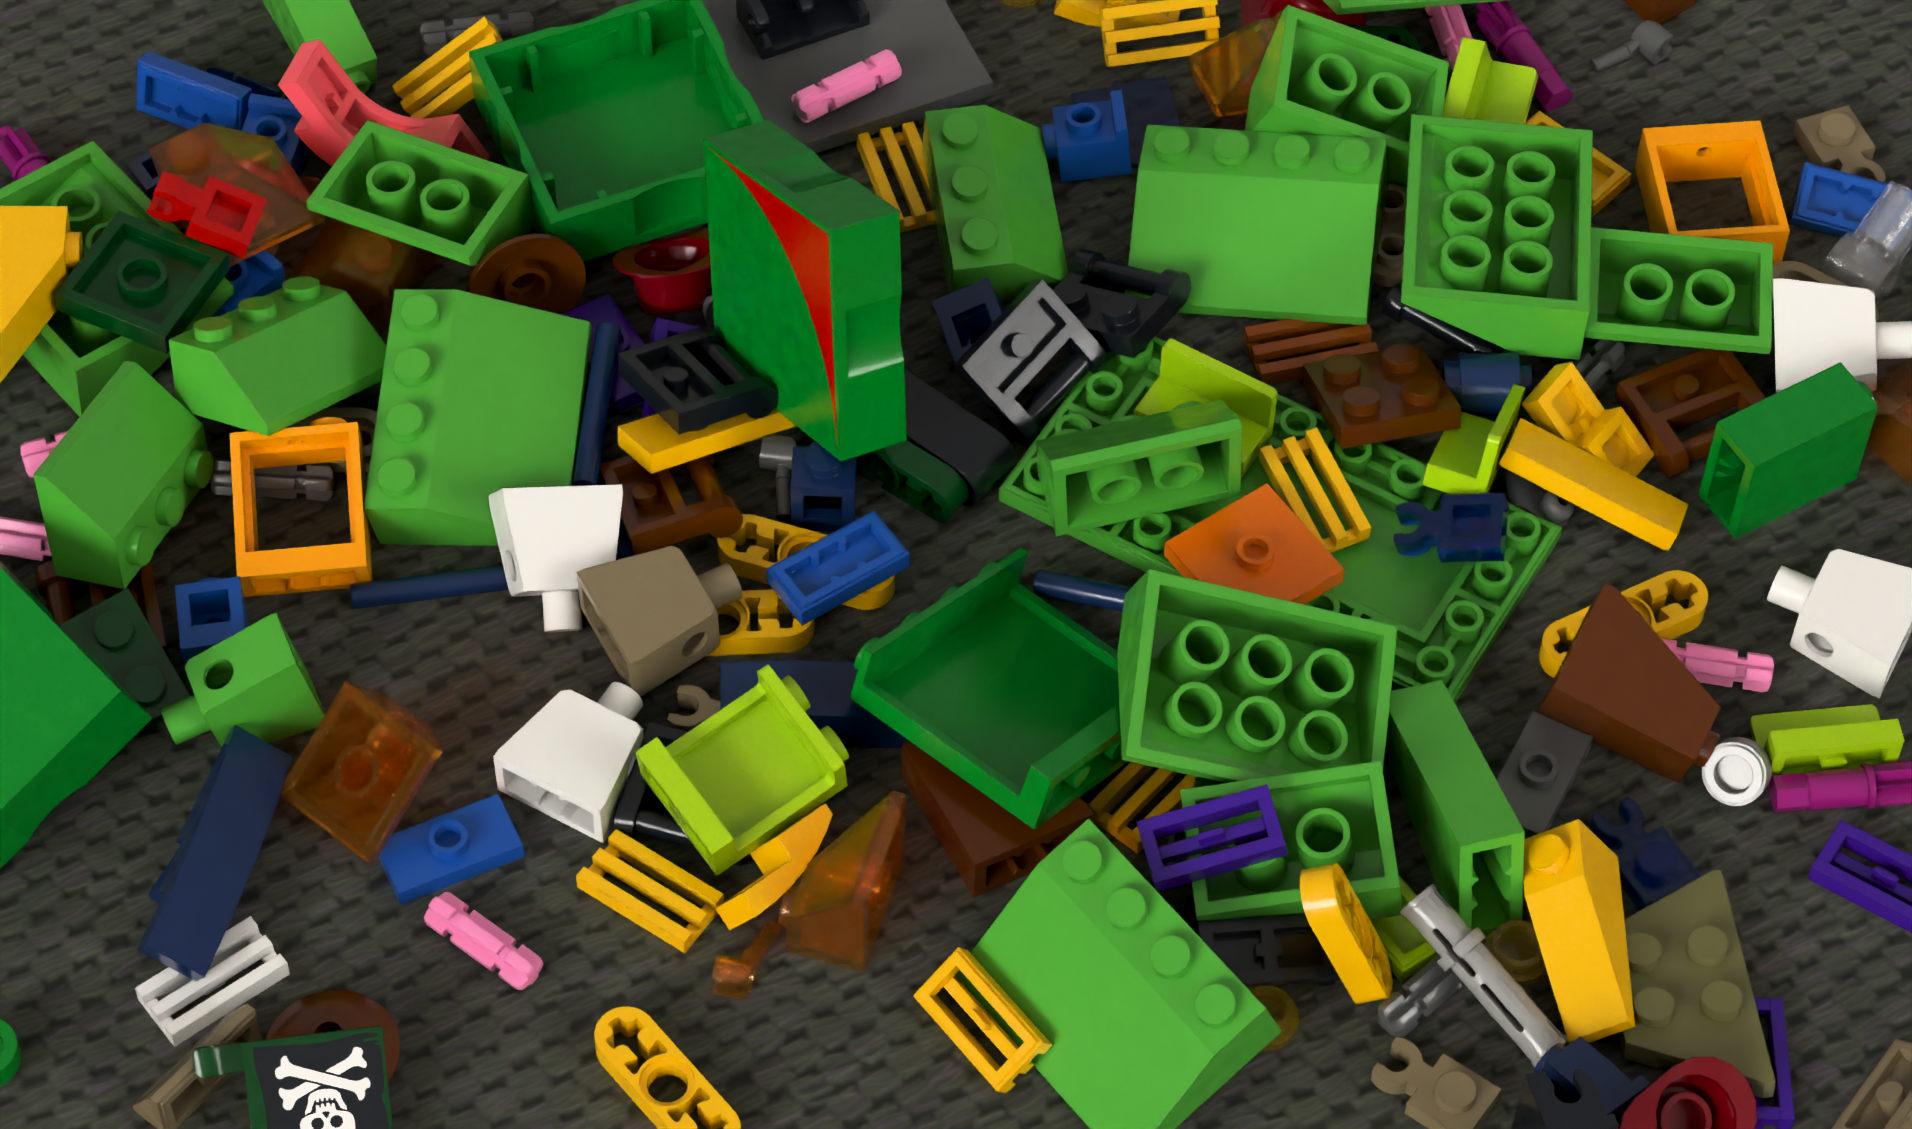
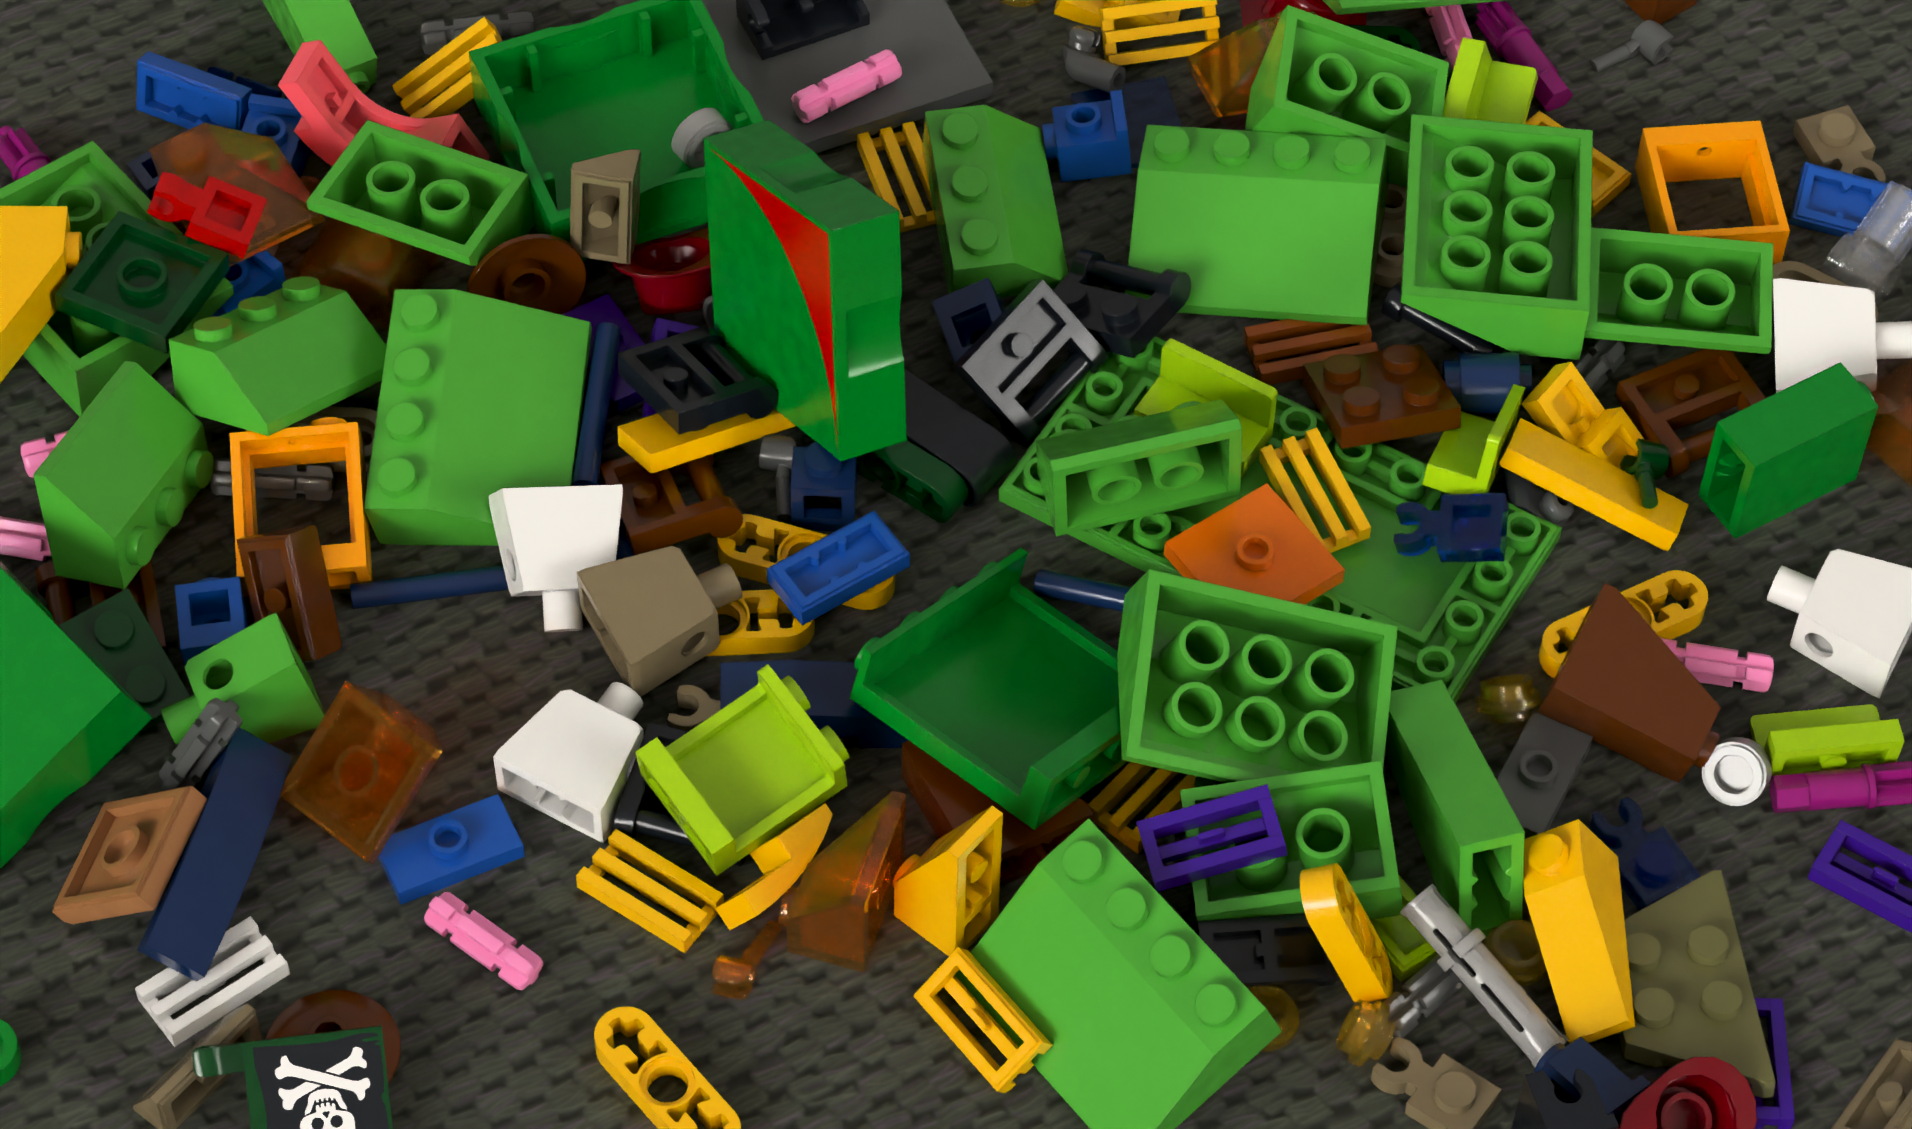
(129, 855): none -> medium nougat plate
(201, 745): none -> dark grey axle
(290, 578): none -> reddish brown slope
(606, 206): none -> dark tan slope
(688, 137): none -> light grey tile
(954, 885): none -> yellow slope
(1084, 62): none -> dark grey arm
(1365, 1032): none -> clear yellow plate
(1508, 698): none -> clear yellow plate
(1647, 467): none -> dark green hand

